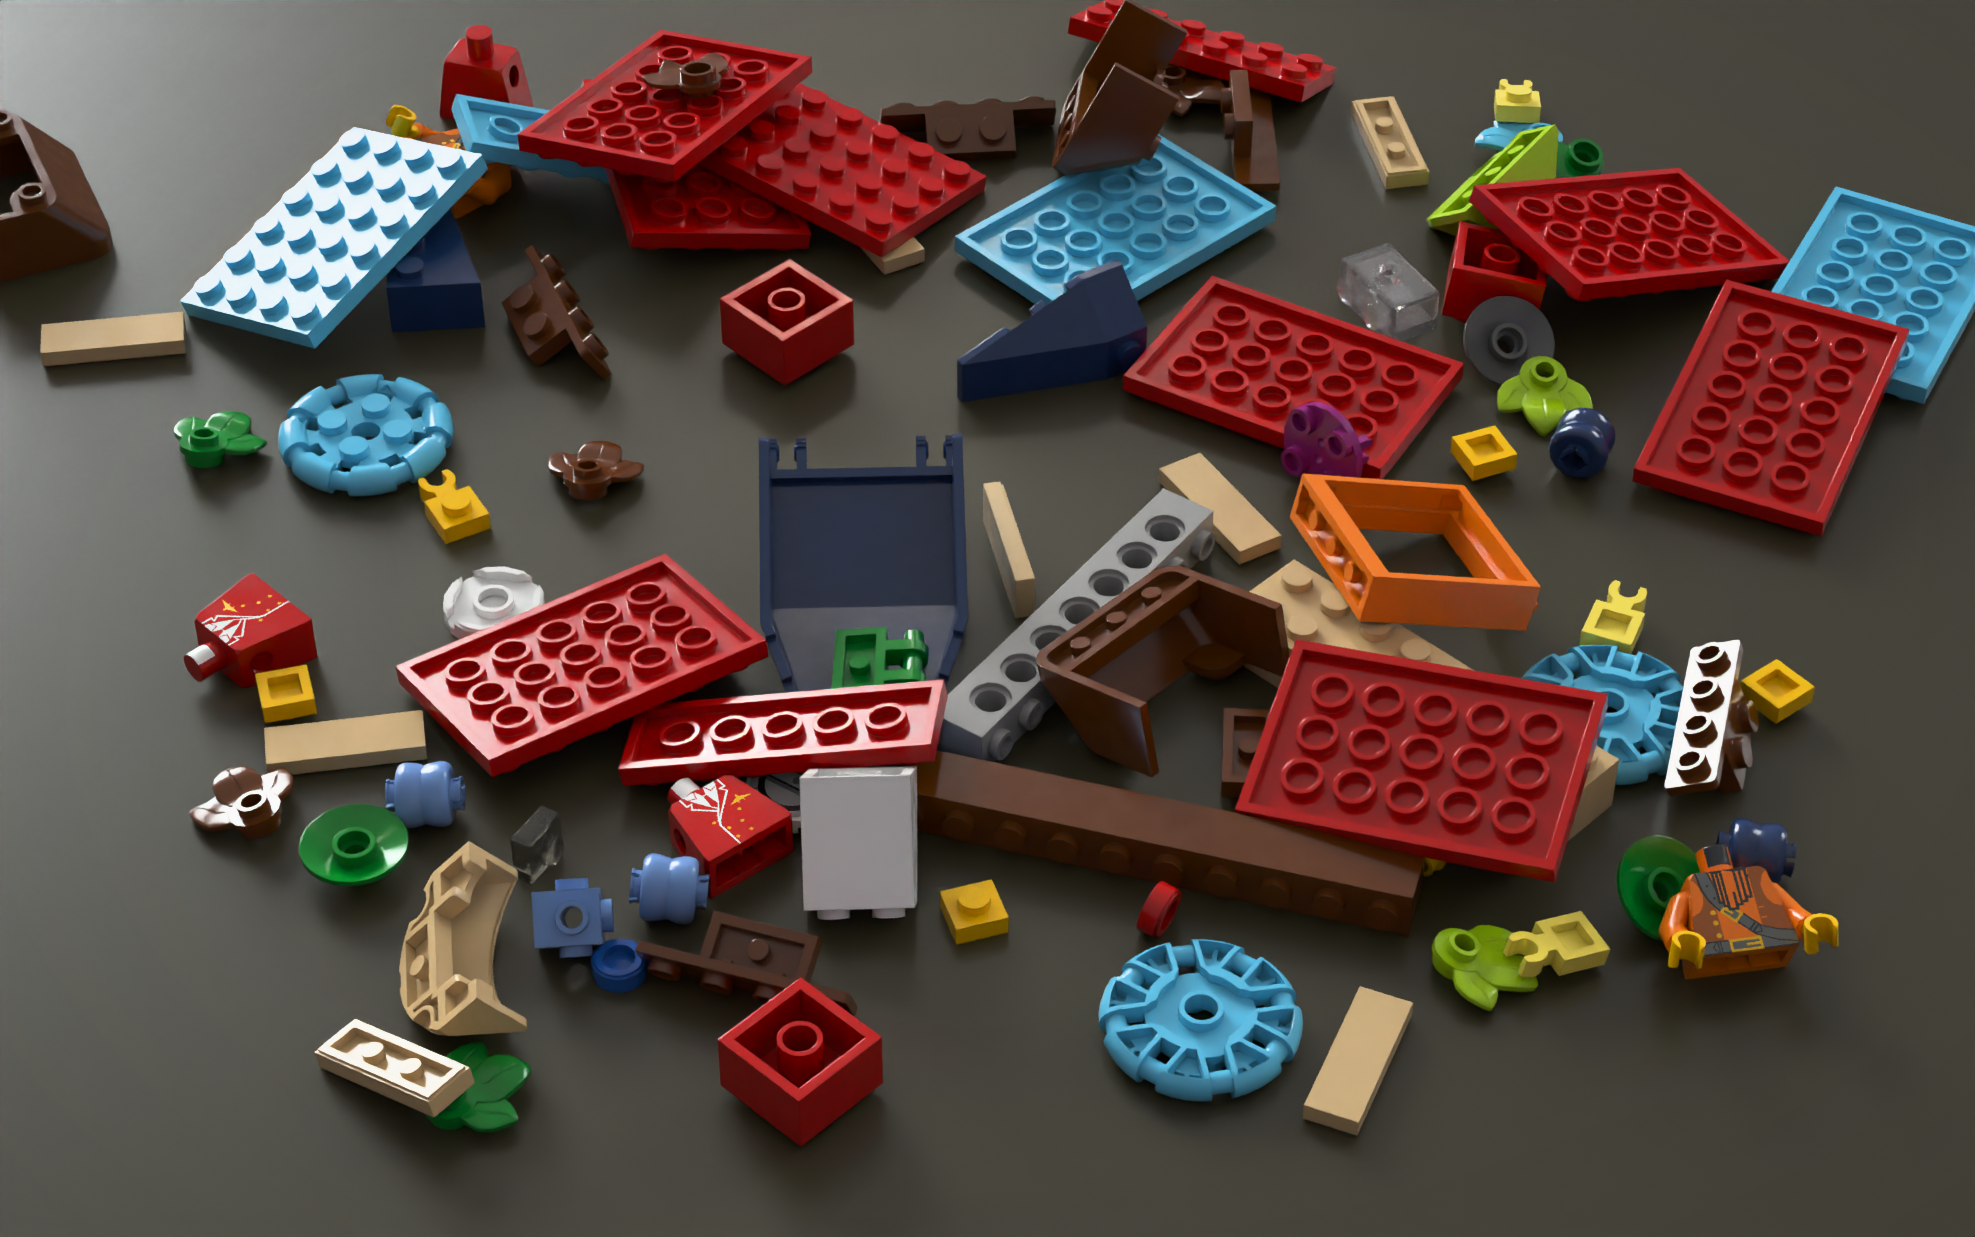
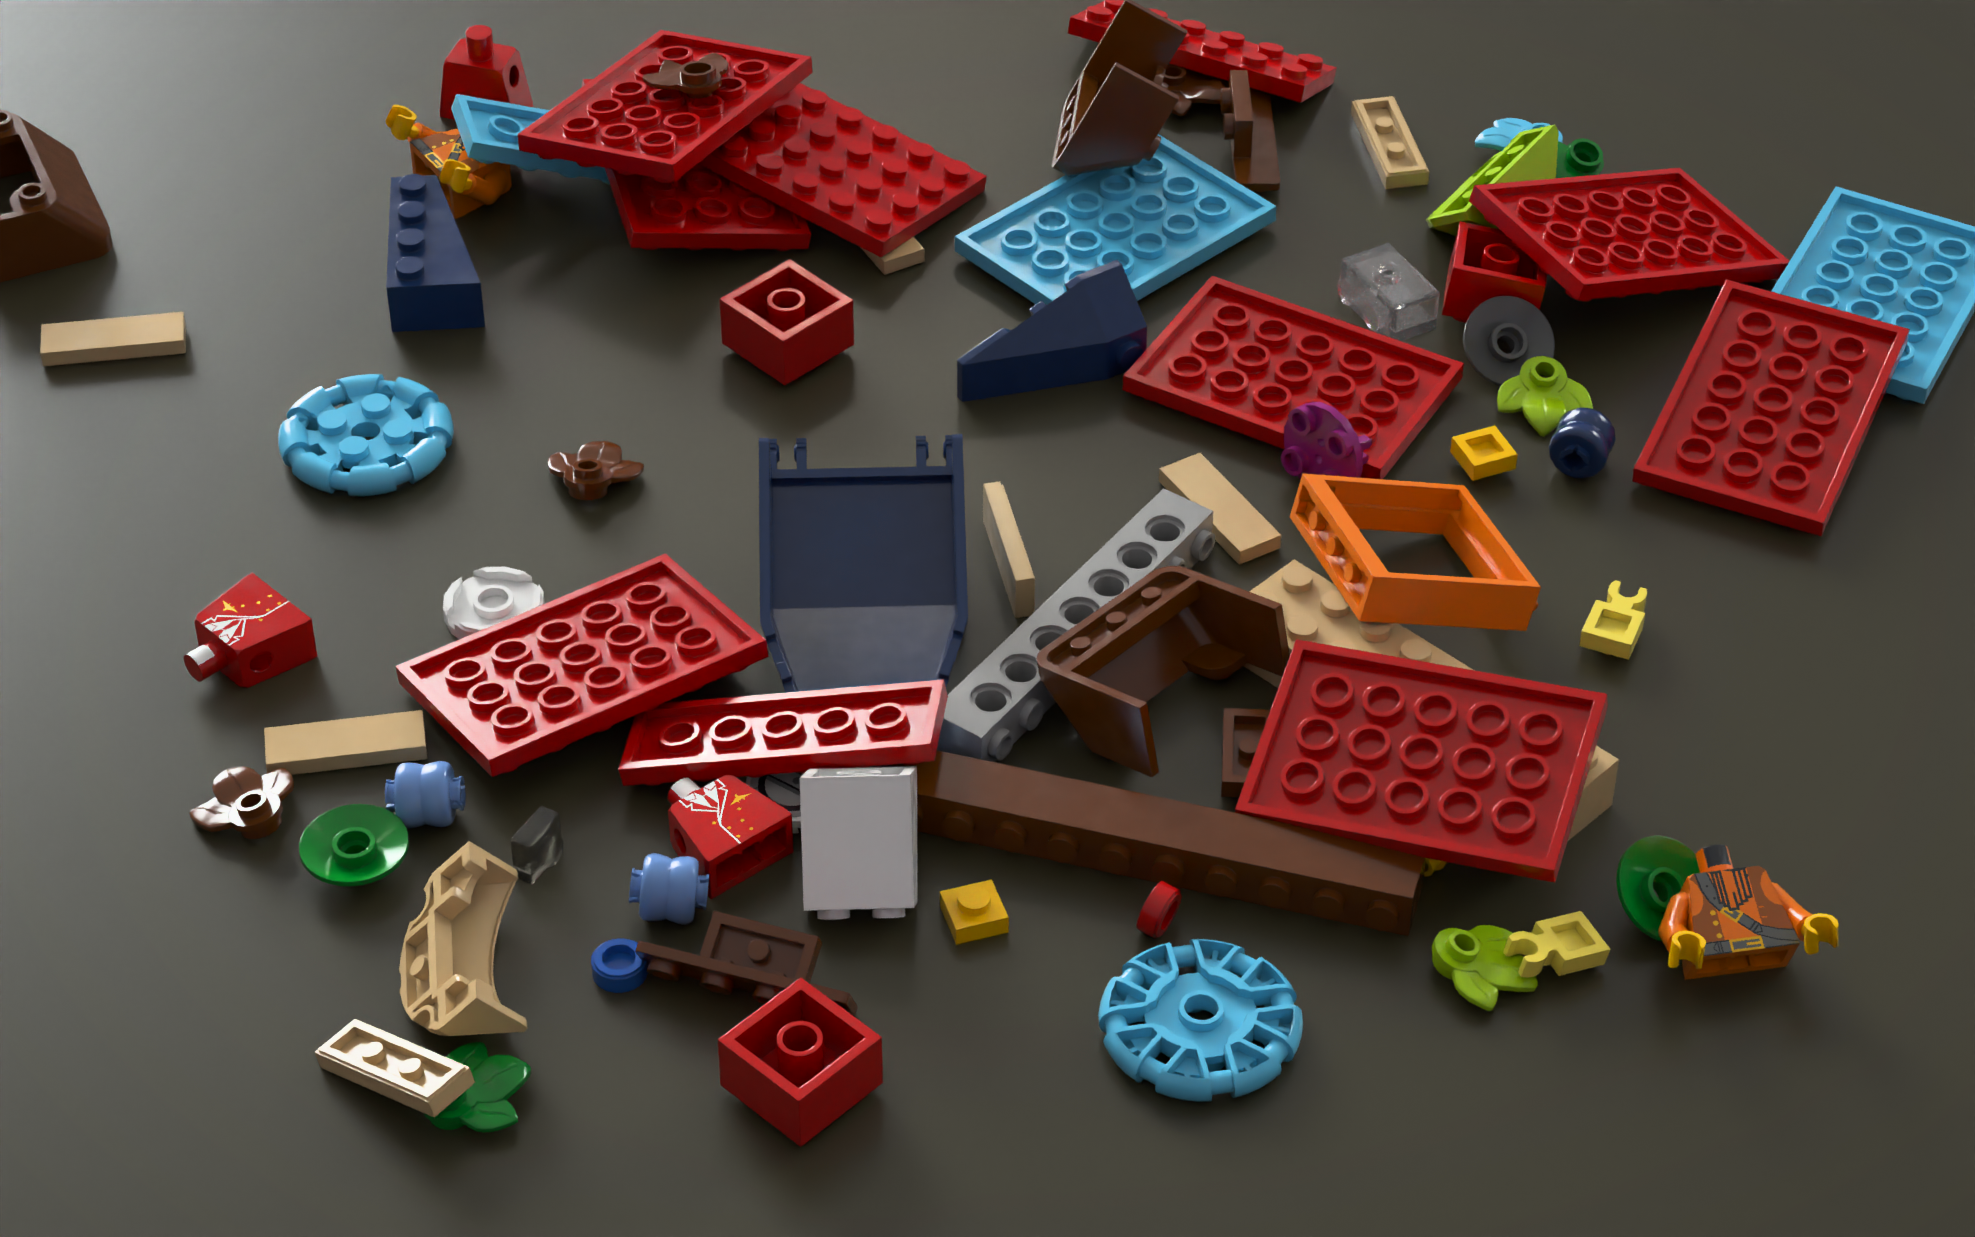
(208, 440): green plate -> none
(285, 693): yellow plate -> none
(334, 236): plate -> none
(453, 511): yellow plate -> none
(548, 317): reddish brown bracket -> none
(550, 911): medium blue brick -> none
(866, 653): green plate -> none
(971, 130): reddish brown bracket -> none
(1358, 1060): tan tile -> none
(1517, 103): light yellow plate -> none
(1629, 686): medium azure plate -> none
(1712, 724): reddish brown bracket -> none
(1759, 846): dark blue piece -> none
(1777, 691): yellow plate -> none

